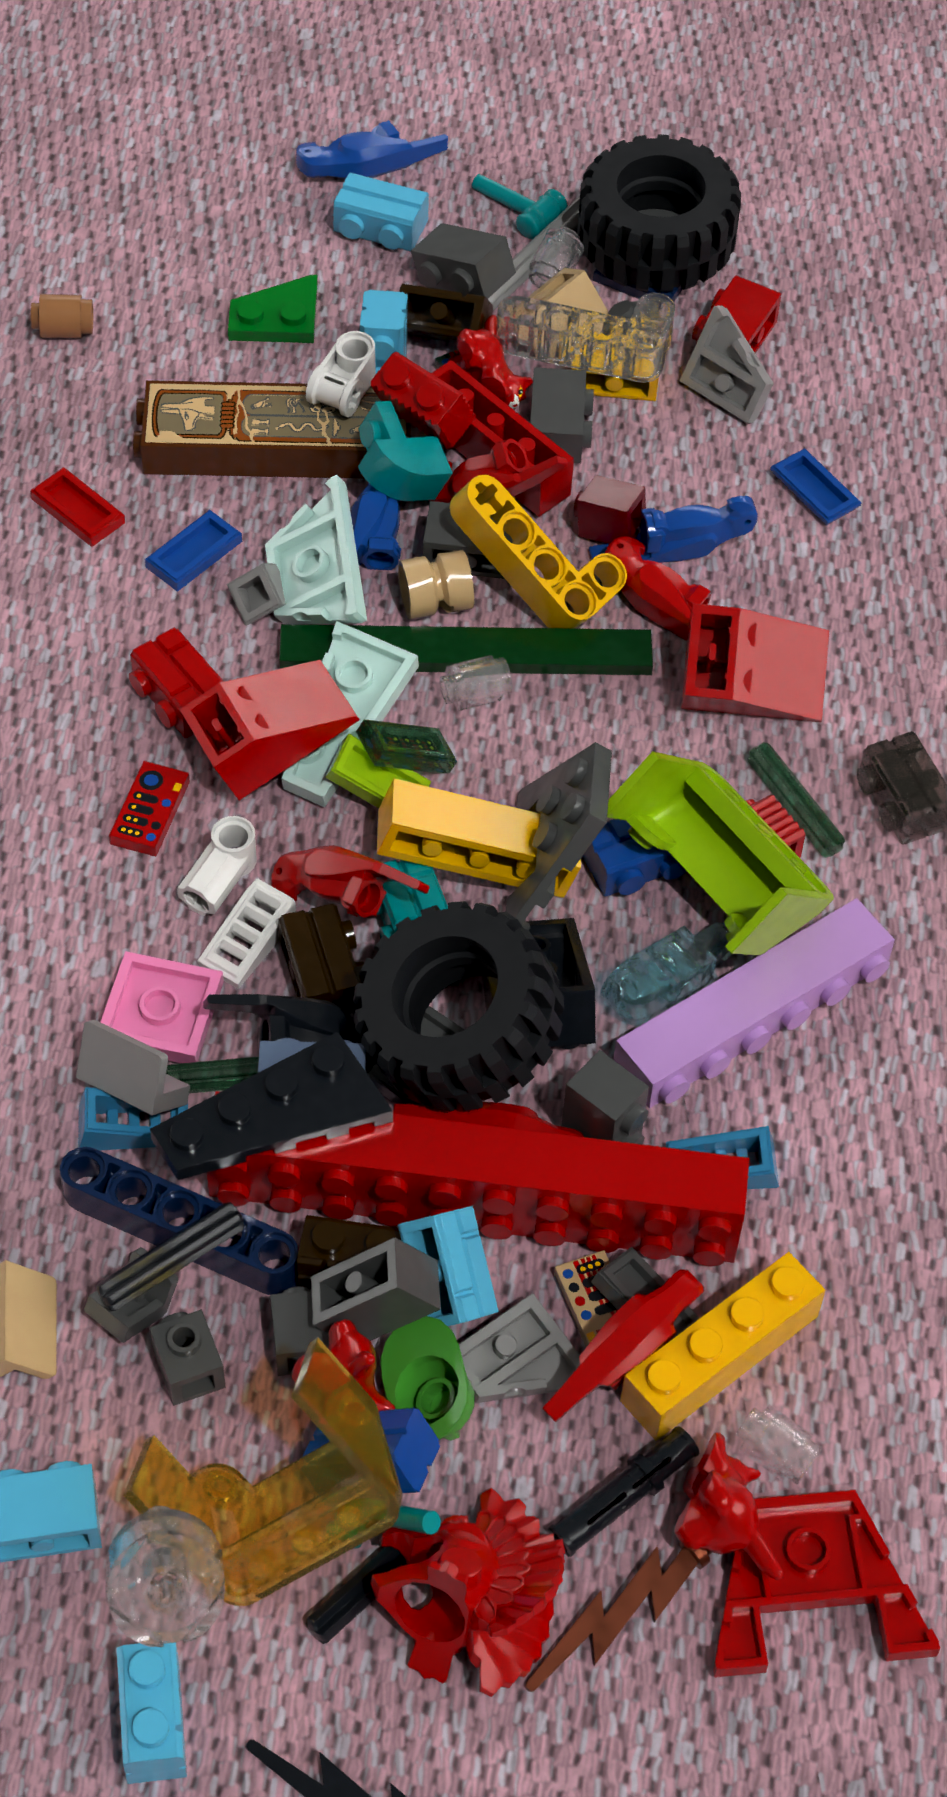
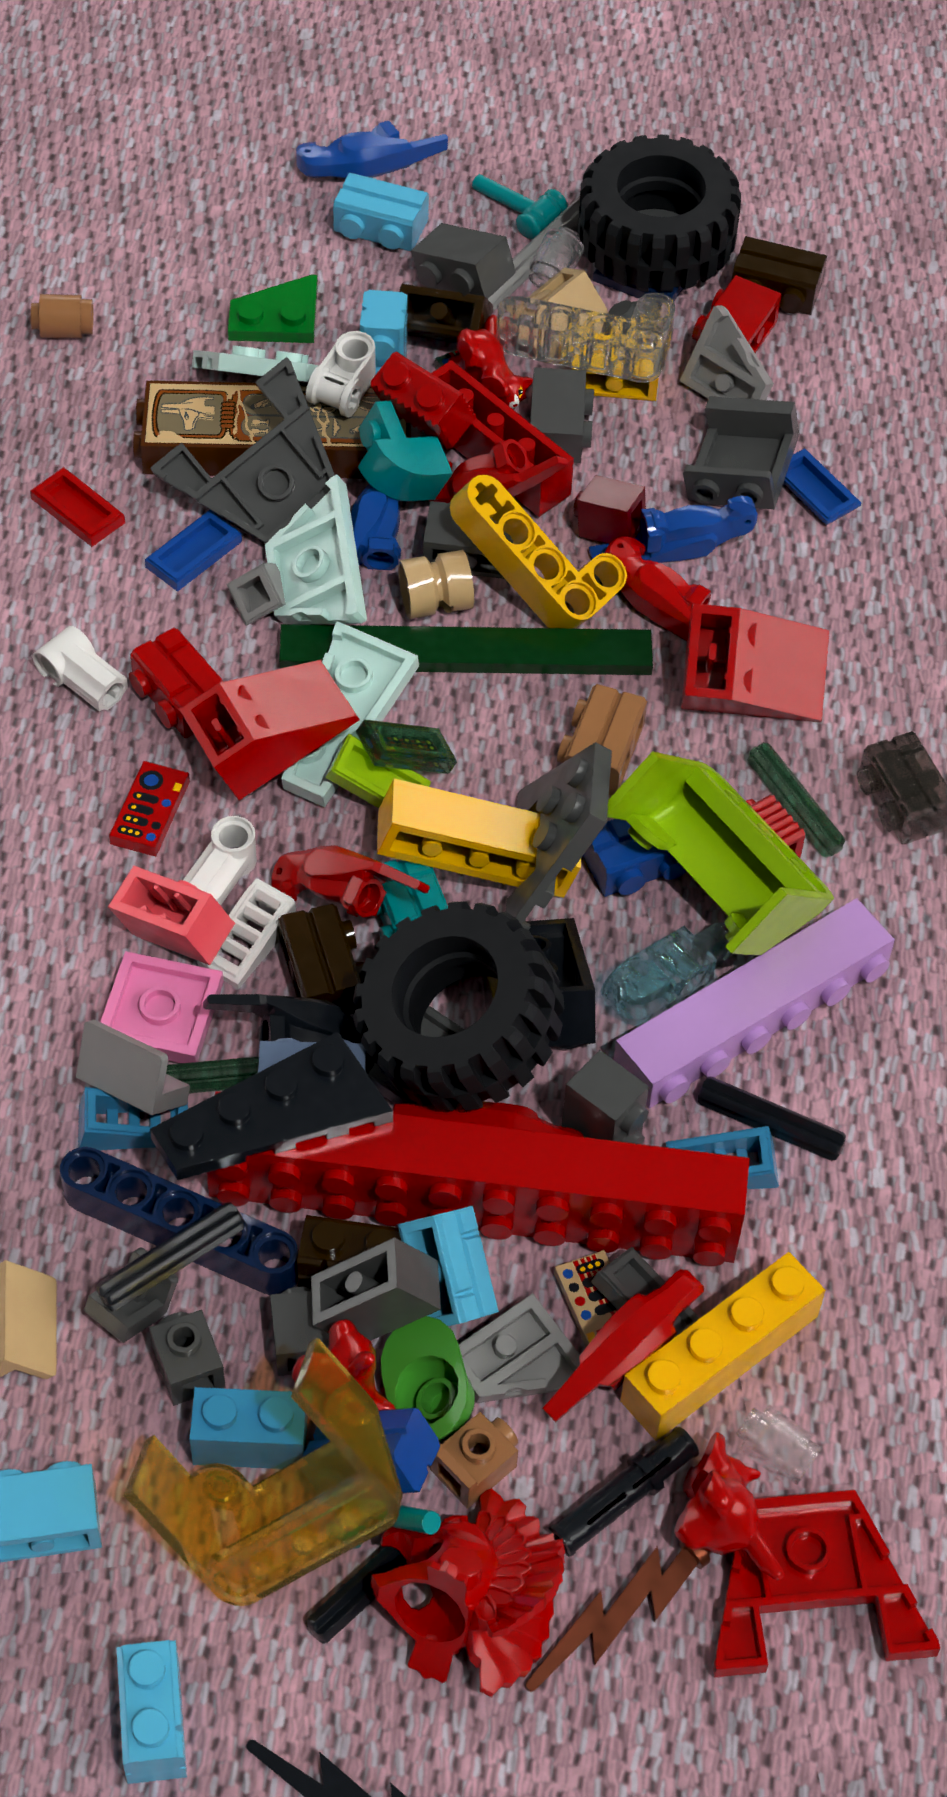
(73, 661): none -> white piece
(167, 1609): clear brick -> none
(172, 914): none -> coral brick
(247, 1428): none -> dark azure brick
(251, 362): none -> light aqua wing
(272, 476): none -> dark grey wing
(472, 1474): none -> medium nougat brick
(476, 682): clear brick -> none
(611, 721): none -> medium nougat brick
(743, 451): none -> dark grey panel
(781, 1121): none -> black axle
(783, 269): none -> dark brown brick

